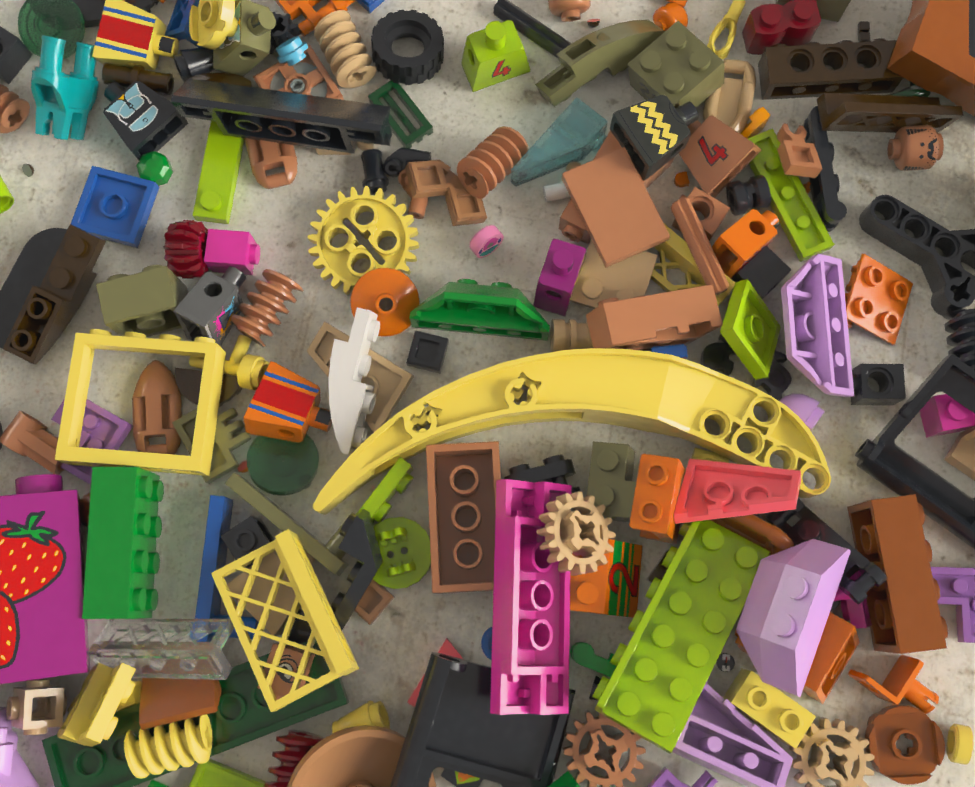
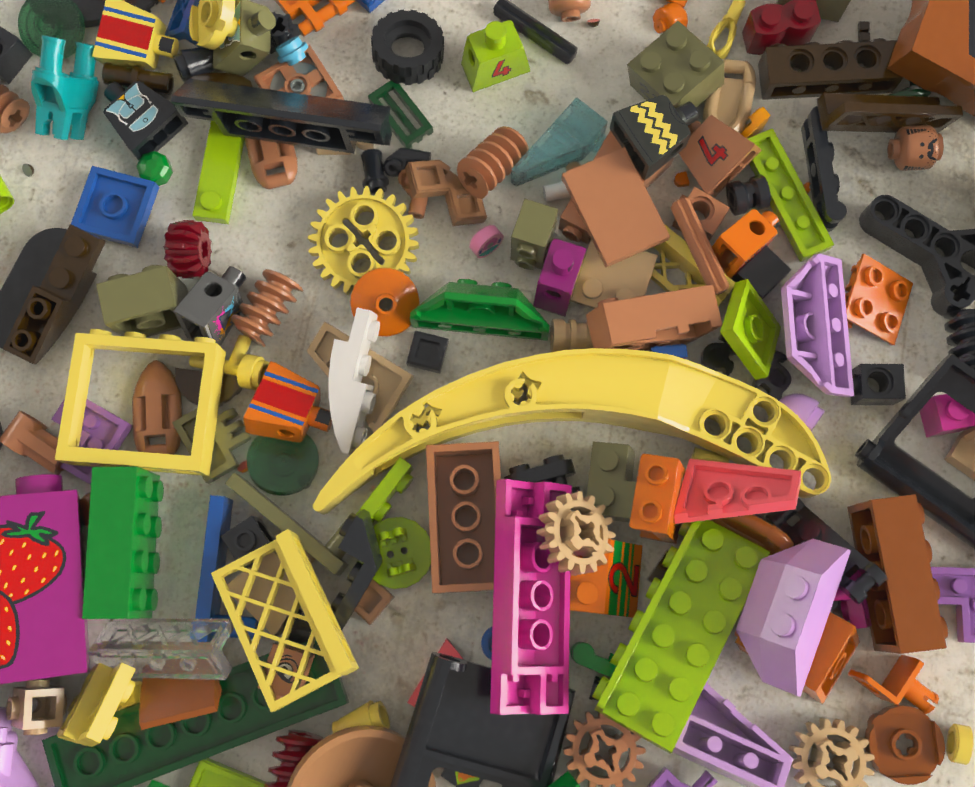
(168, 749): light yellow piece -> none
(232, 249): dark pink brick -> none
(343, 50): tan piece -> none
(533, 234): none -> olive brick
(600, 50): olive slope -> none
(725, 662): black piece -> none
(769, 708): light yellow brick -> none
(796, 155): nougat plate -> none

